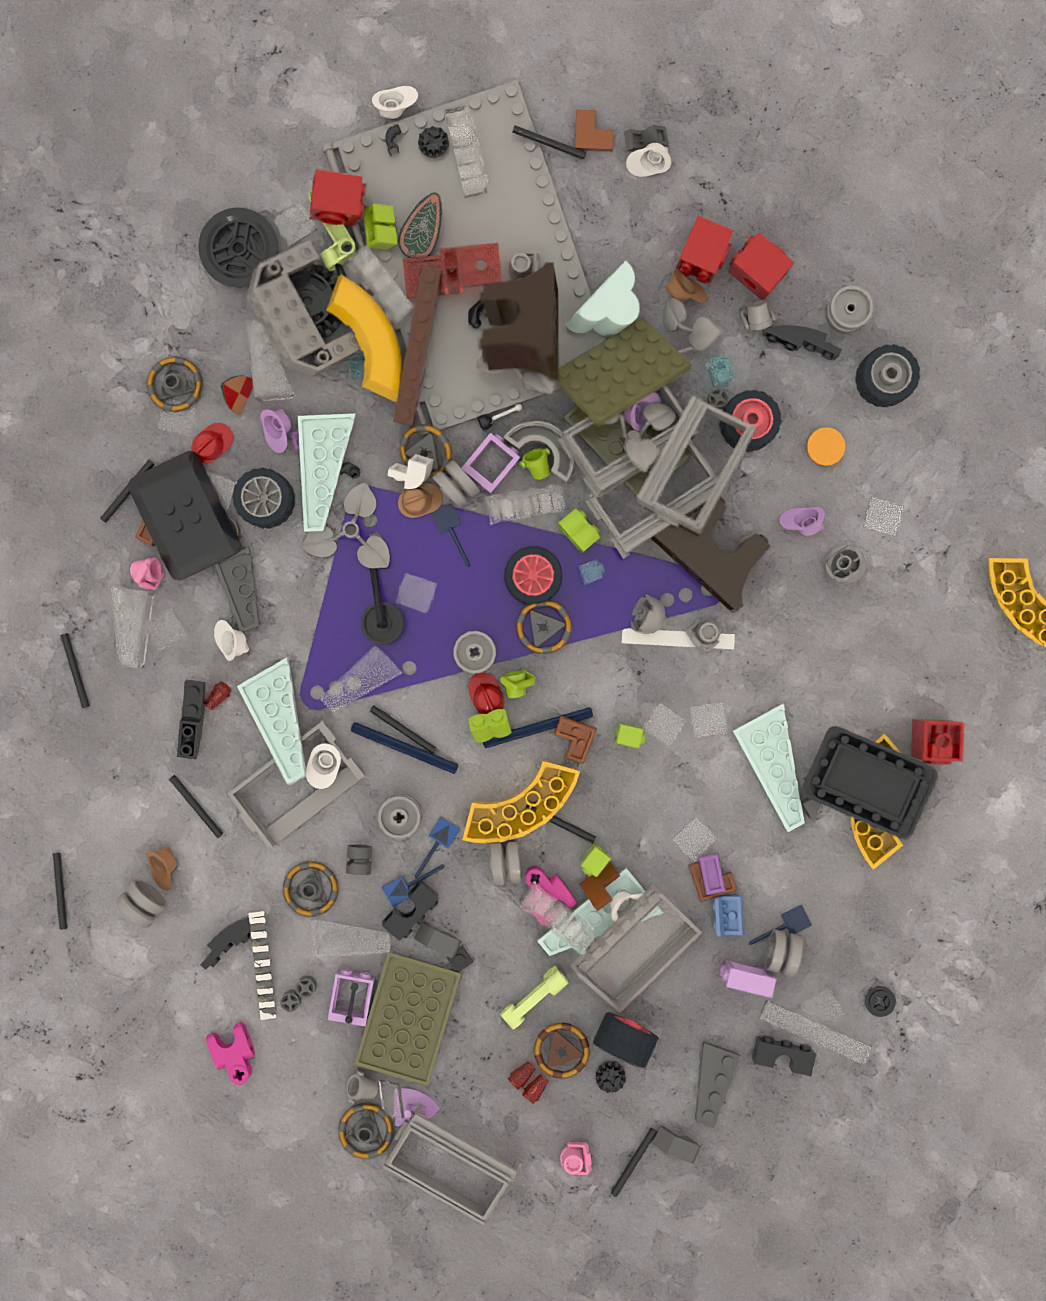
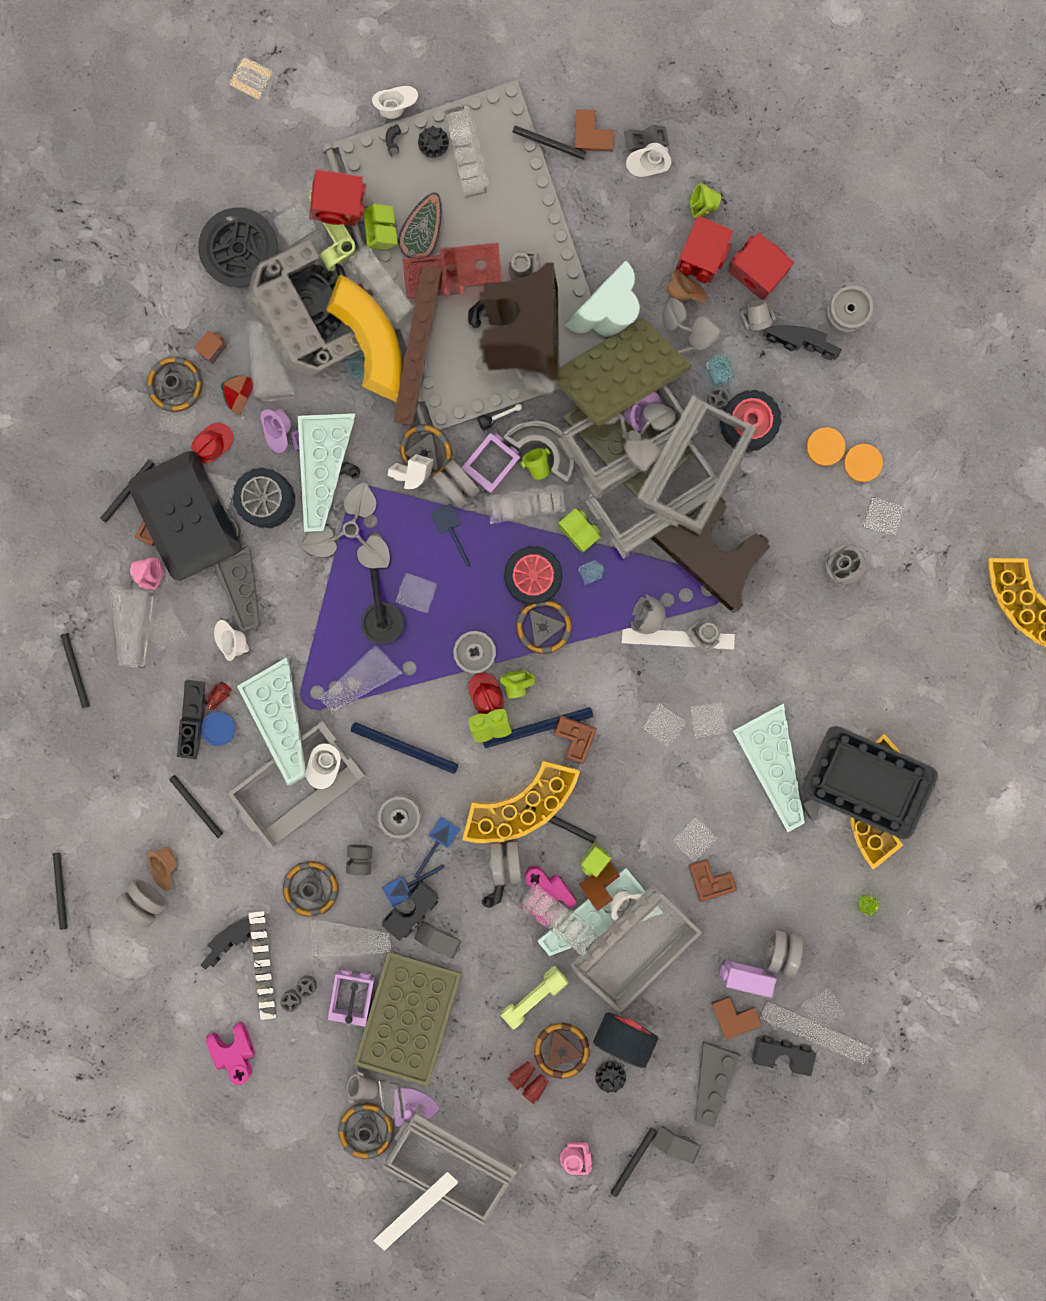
(210, 346): none -> dark orange brick
(218, 728): none -> blue piece
(250, 78): none -> clear piece
(401, 728): black bar -> none
(416, 1211): none -> white sticker
(420, 500): medium nougat piece -> none
(461, 959): black plate -> none
(493, 898): none -> black arm
(629, 735): lime piece -> none
(704, 199): none -> lime piece
(711, 873): medium lavender tile -> none
(729, 915): medium blue bracket -> none
(732, 1022): none -> dark orange tile
(795, 921): dark blue piece -> none
(805, 520): lavender piece -> none
(863, 463): none -> light orange tile
(868, 905): none -> clear neon green tile
(879, 1010): black gear -> none
(887, 375): wheel -> none
(937, 741): red brick -> none

